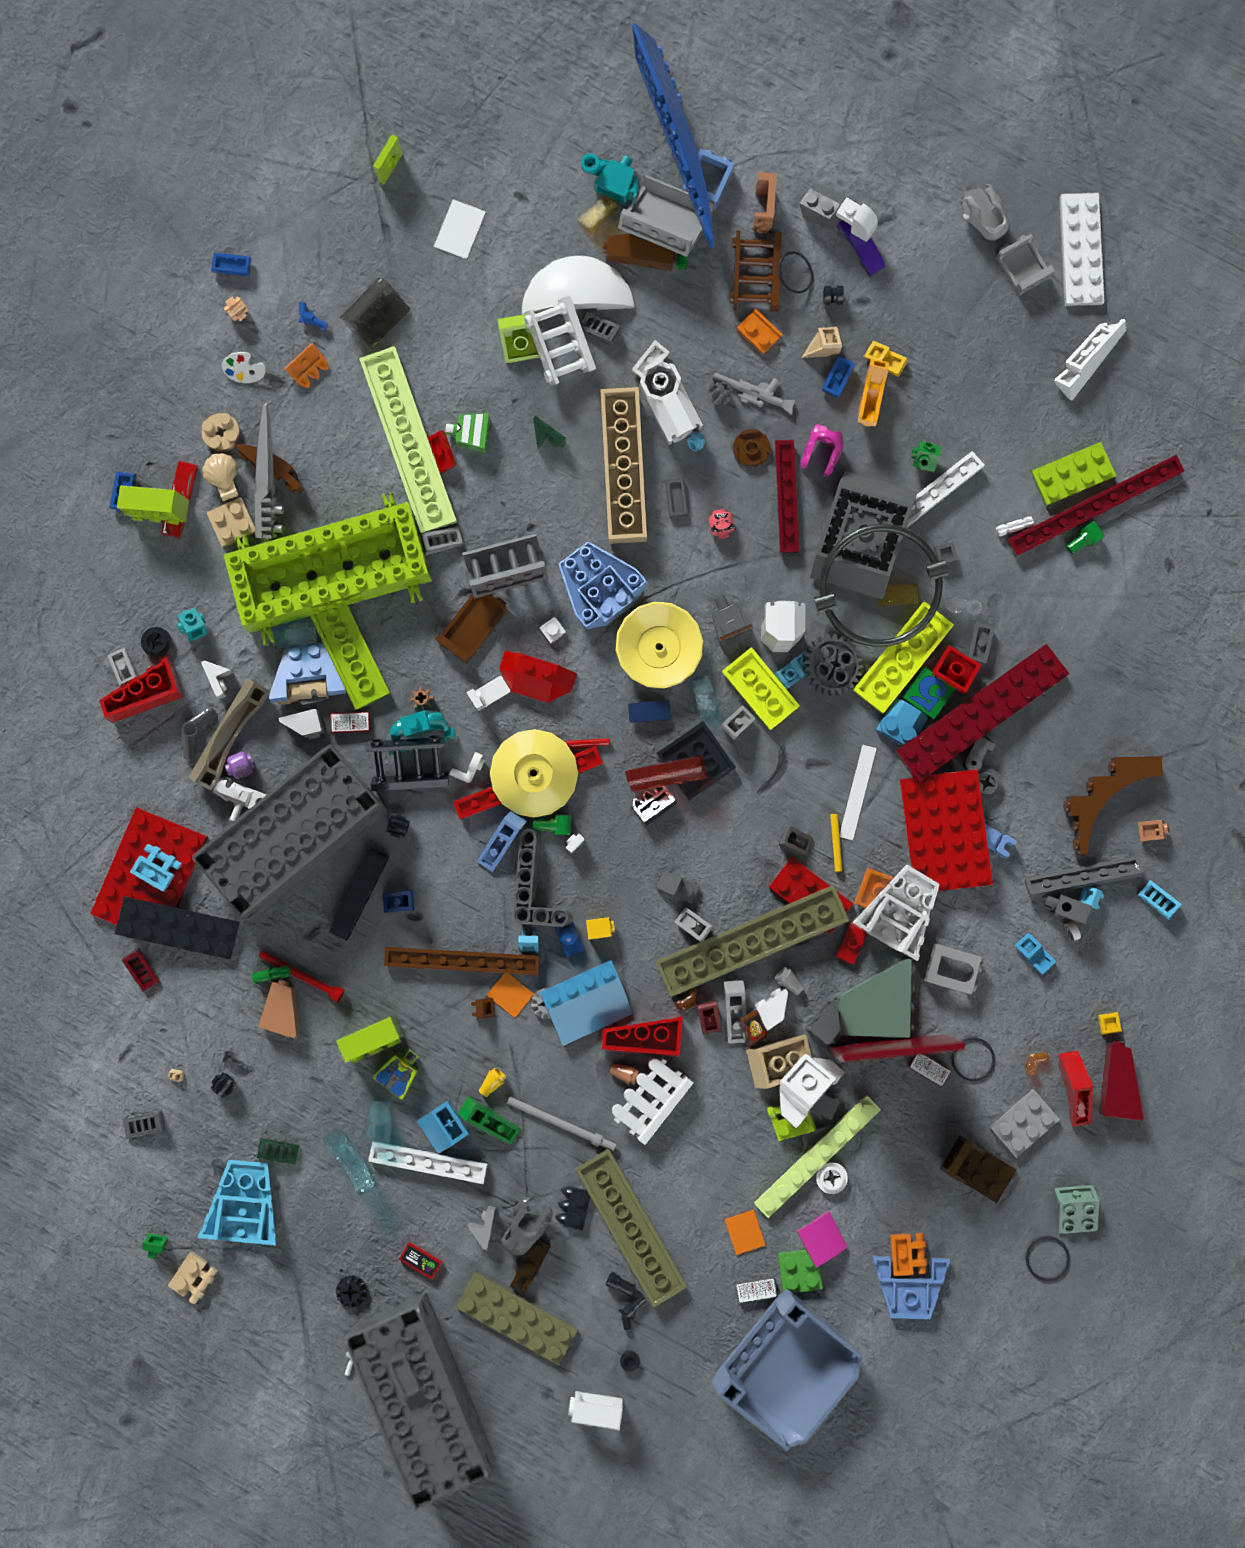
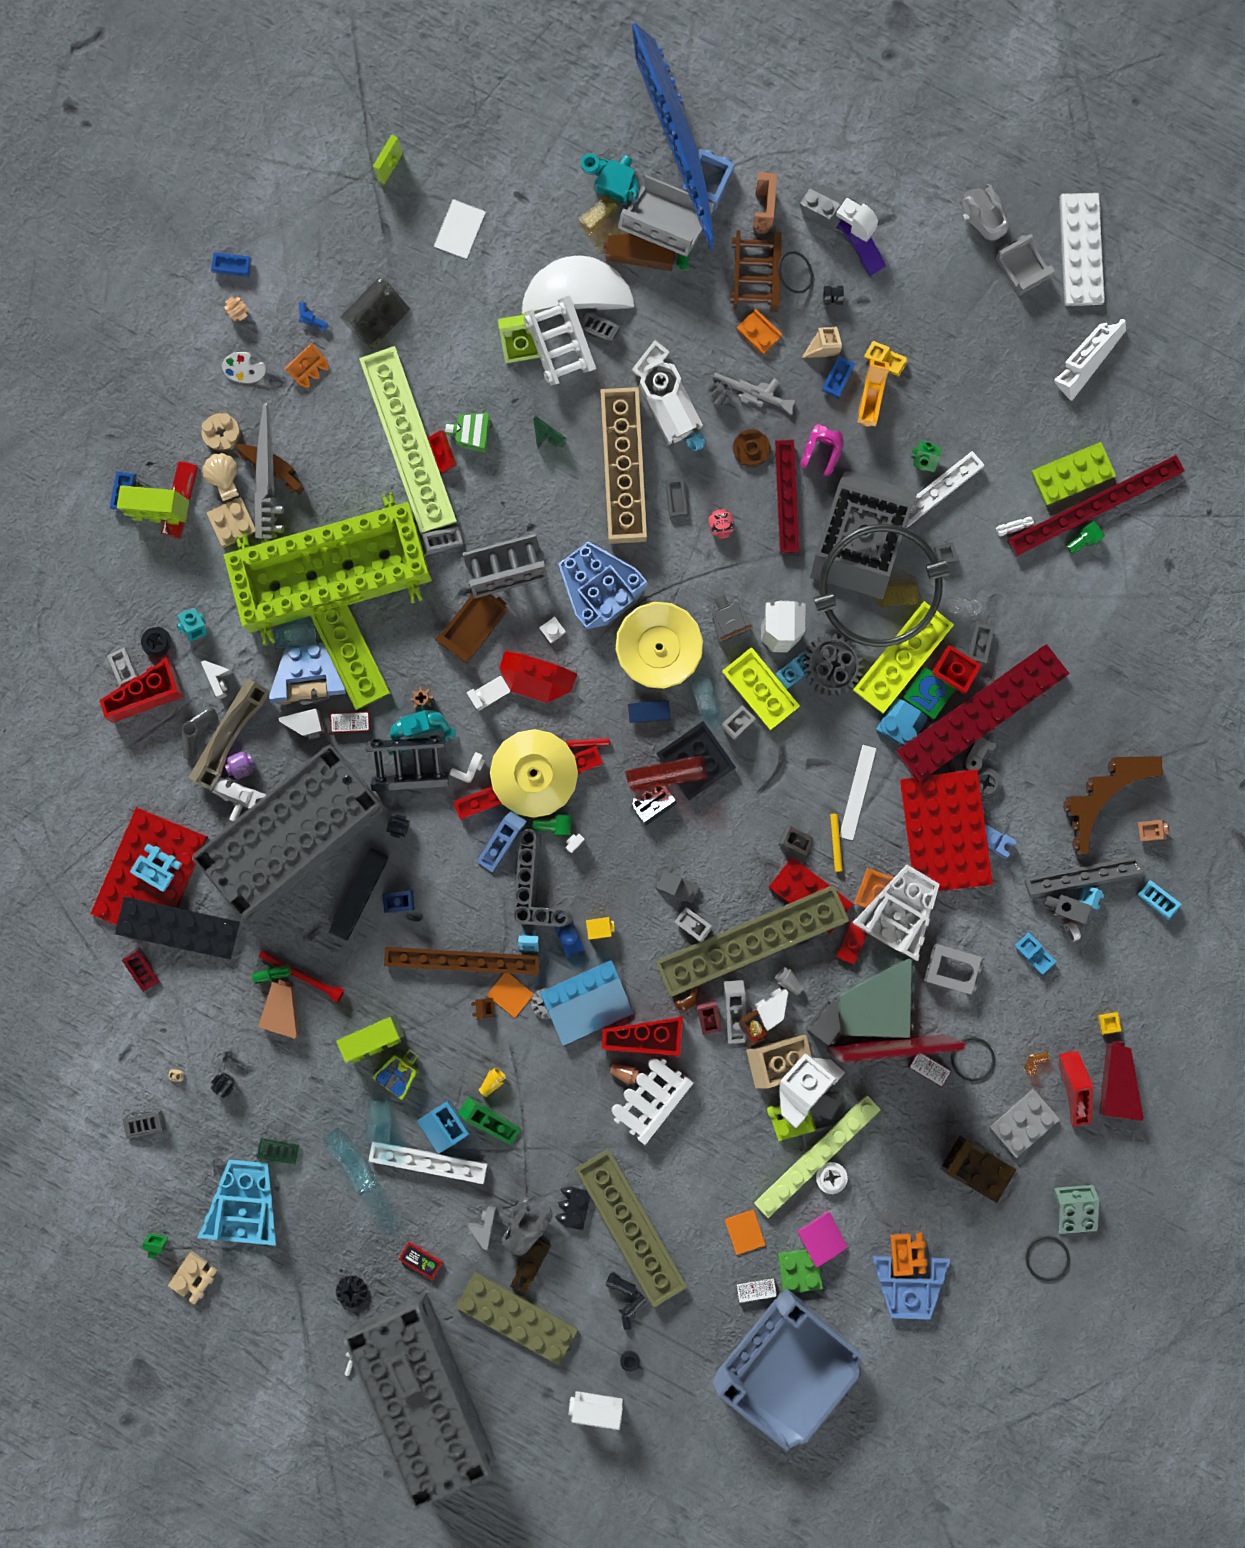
(596, 1138): light grey bar -> none

